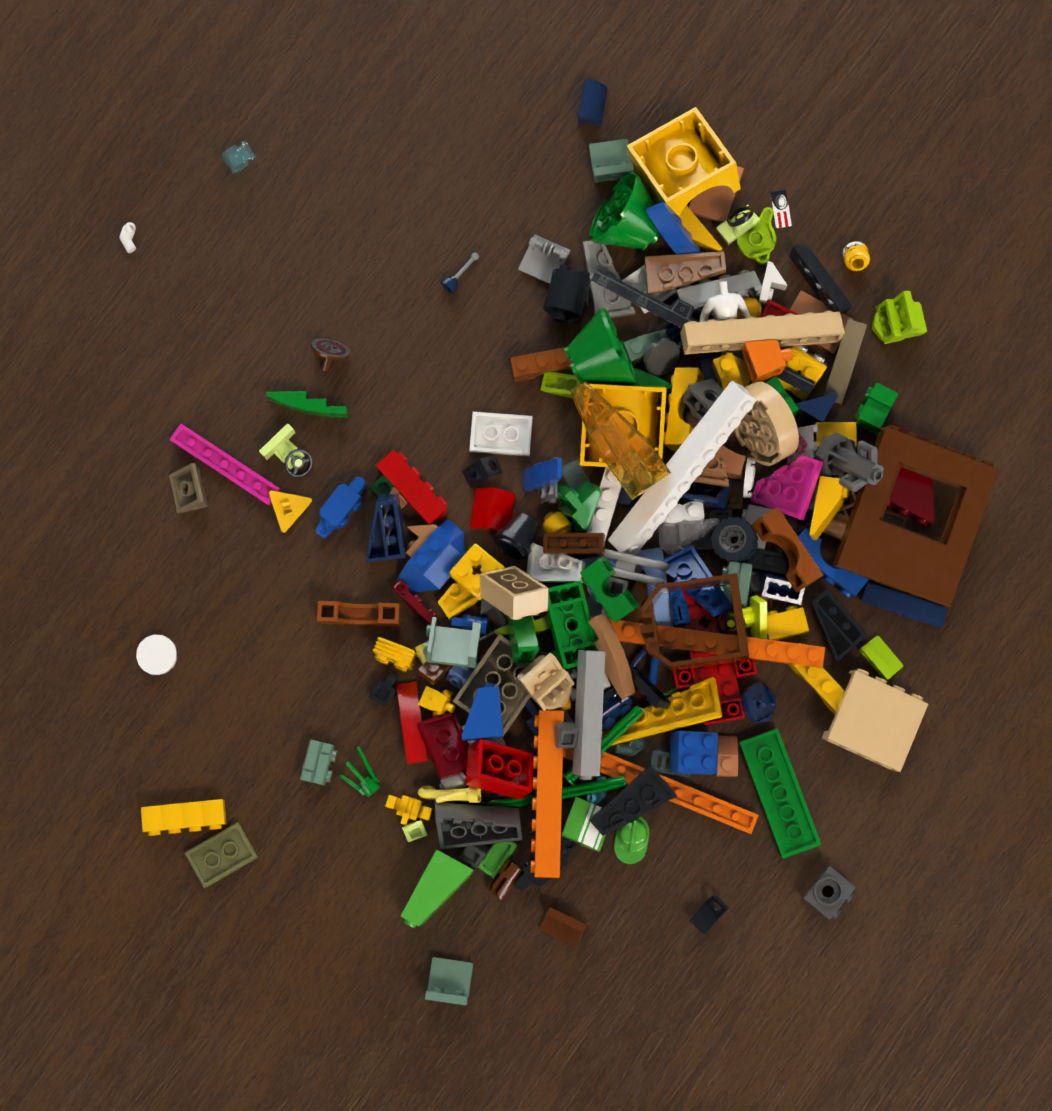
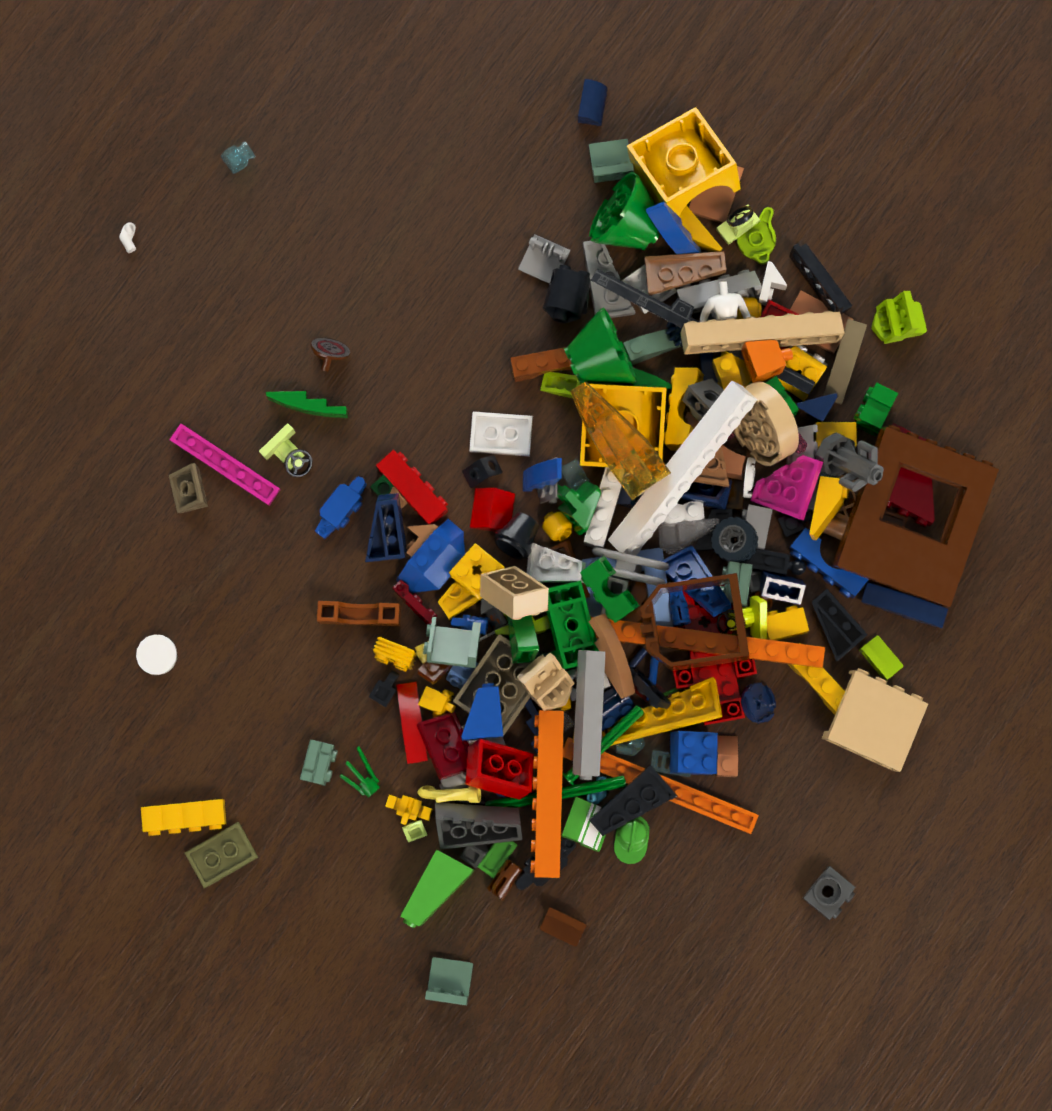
(288, 507): yellow piece -> none
(450, 283): hinge -> none
(566, 735): dark grey slope -> none
(574, 543): reddish brown plate -> none
(661, 357): dark grey tile -> none
(708, 914): black bracket -> none
(776, 529): dark orange arch -> none
(780, 793): green plate -> none
(781, 209): sticker -> none
(856, 256): yellow head -> none

